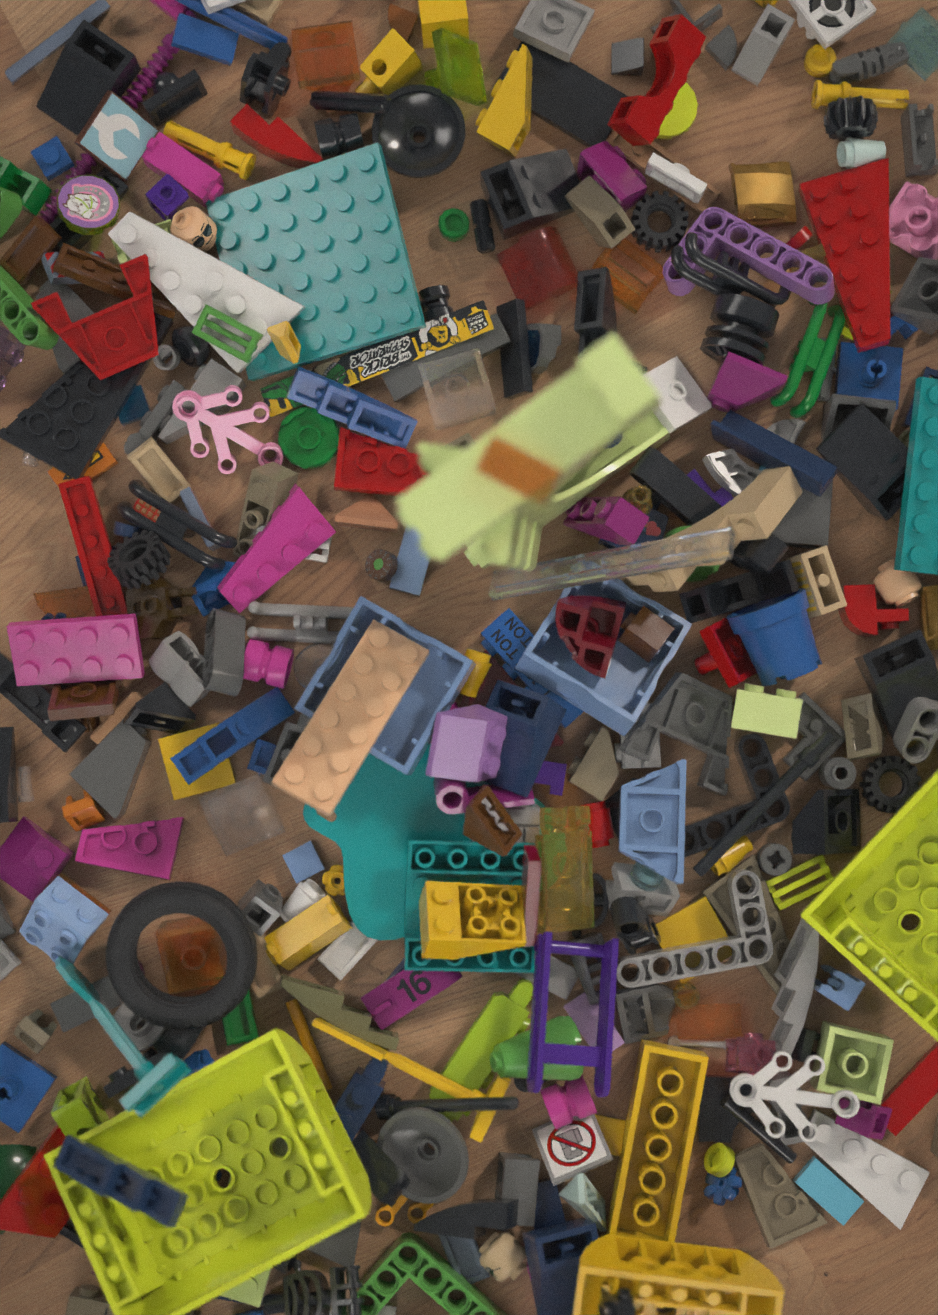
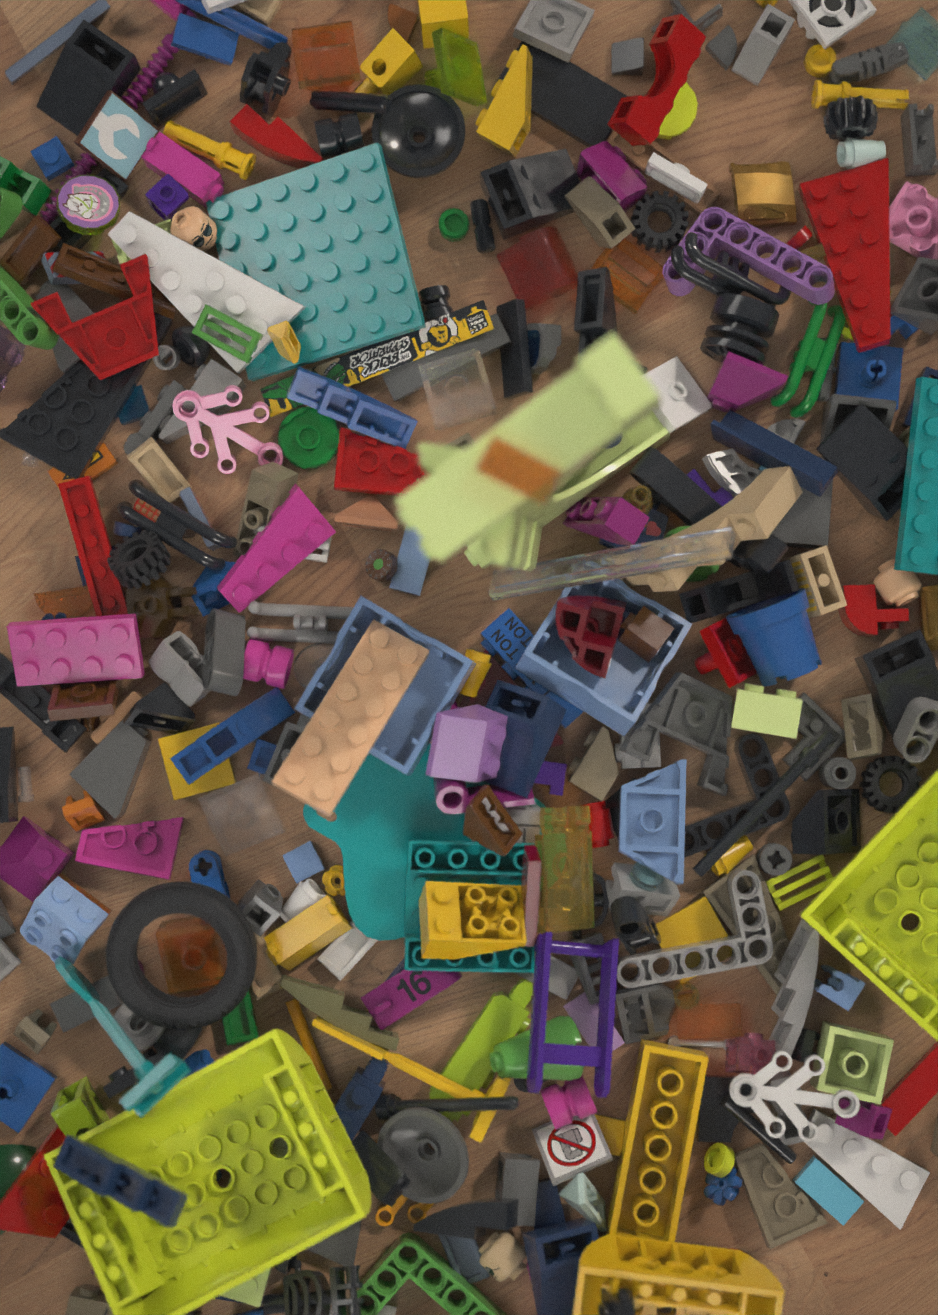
(214, 877): none -> blue piece

